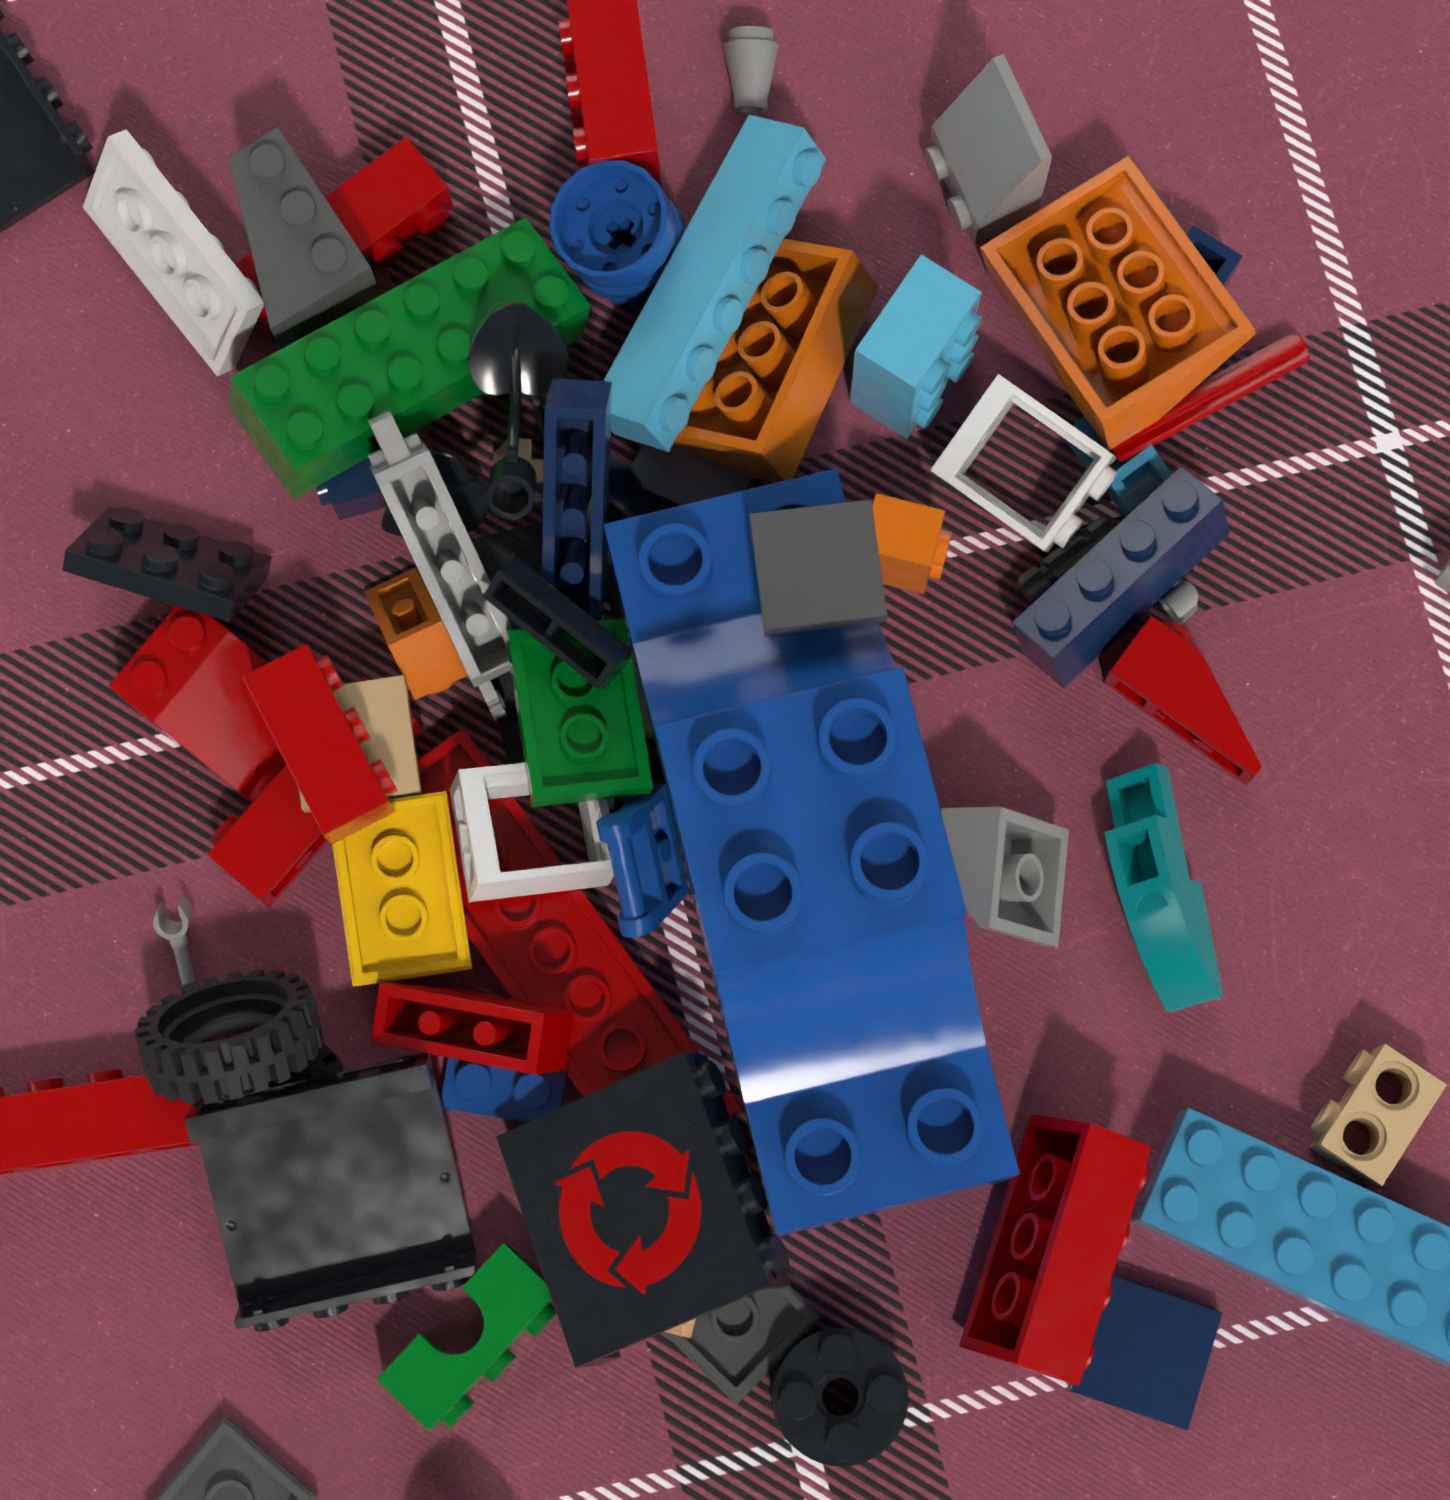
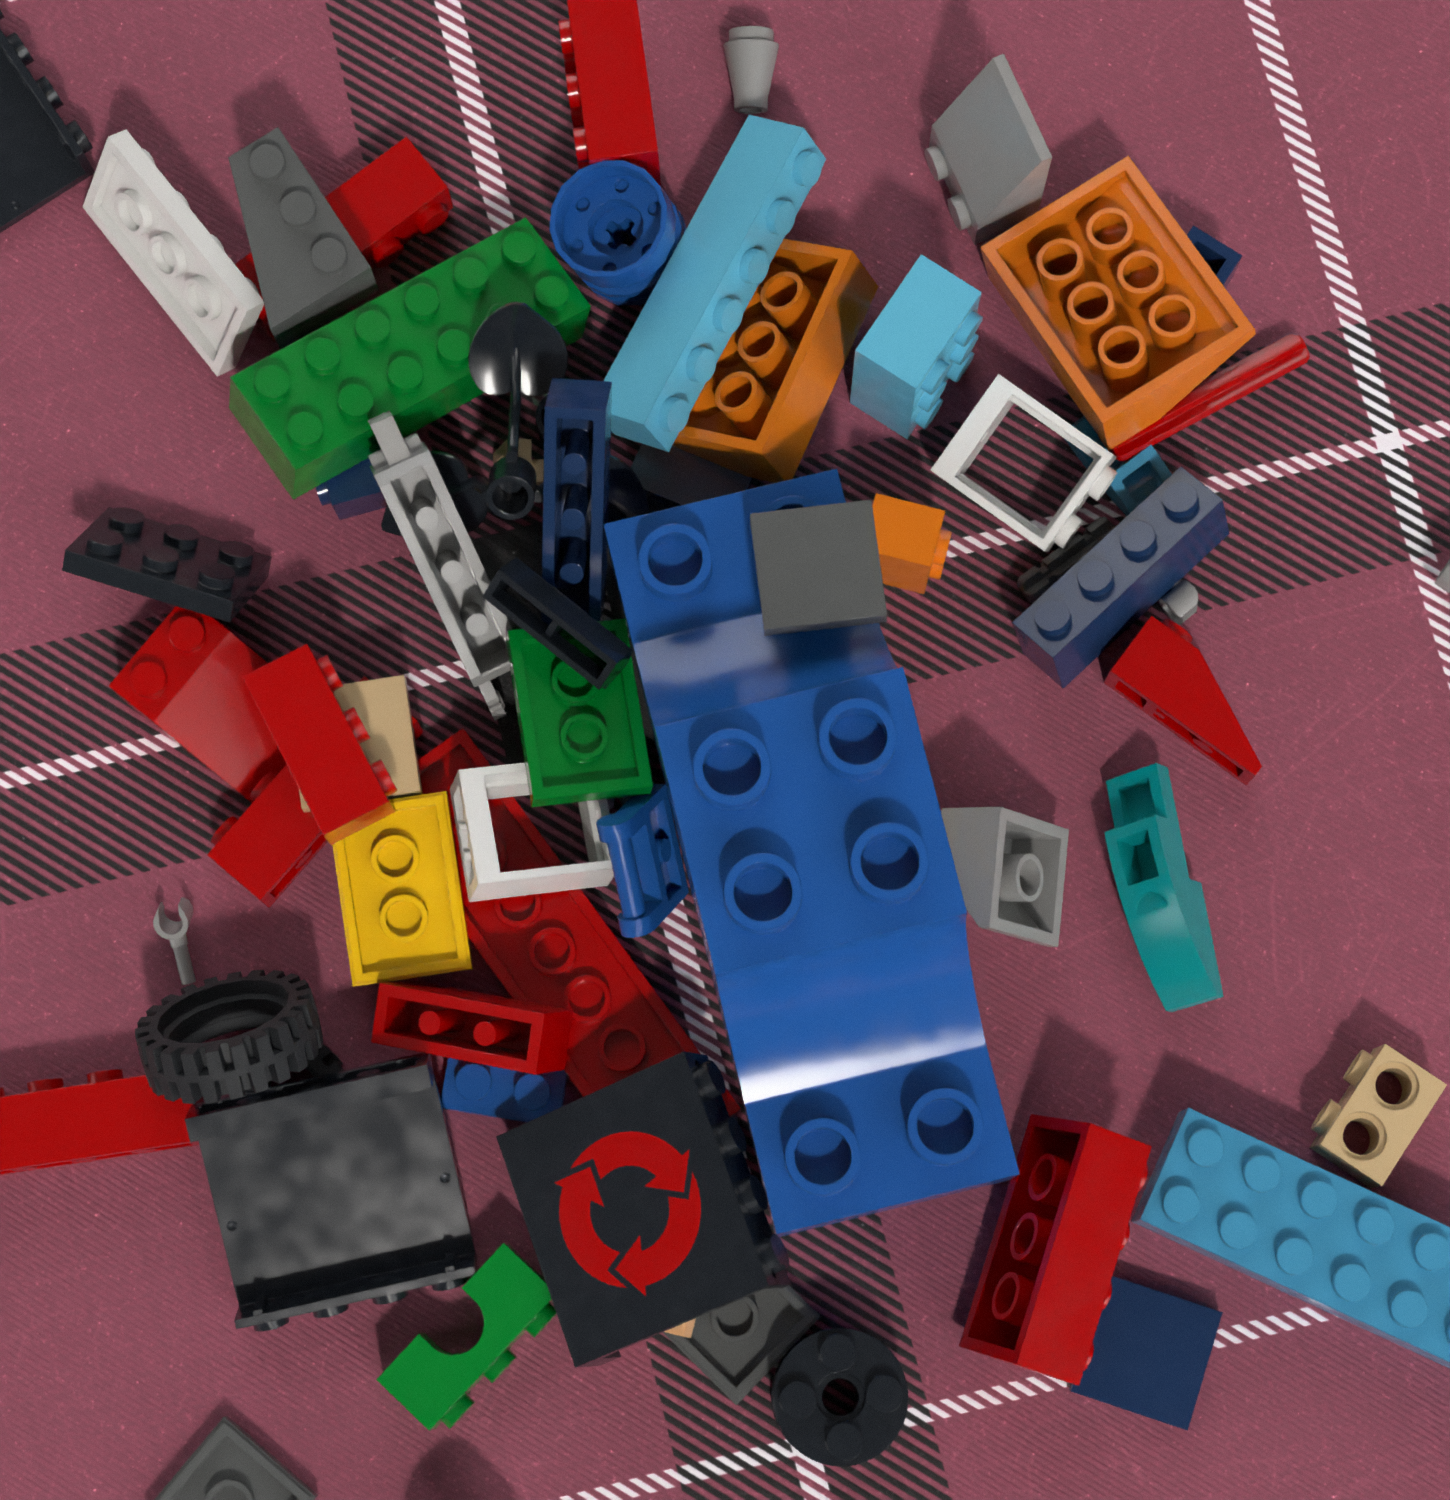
(415, 634): orange slope -> none

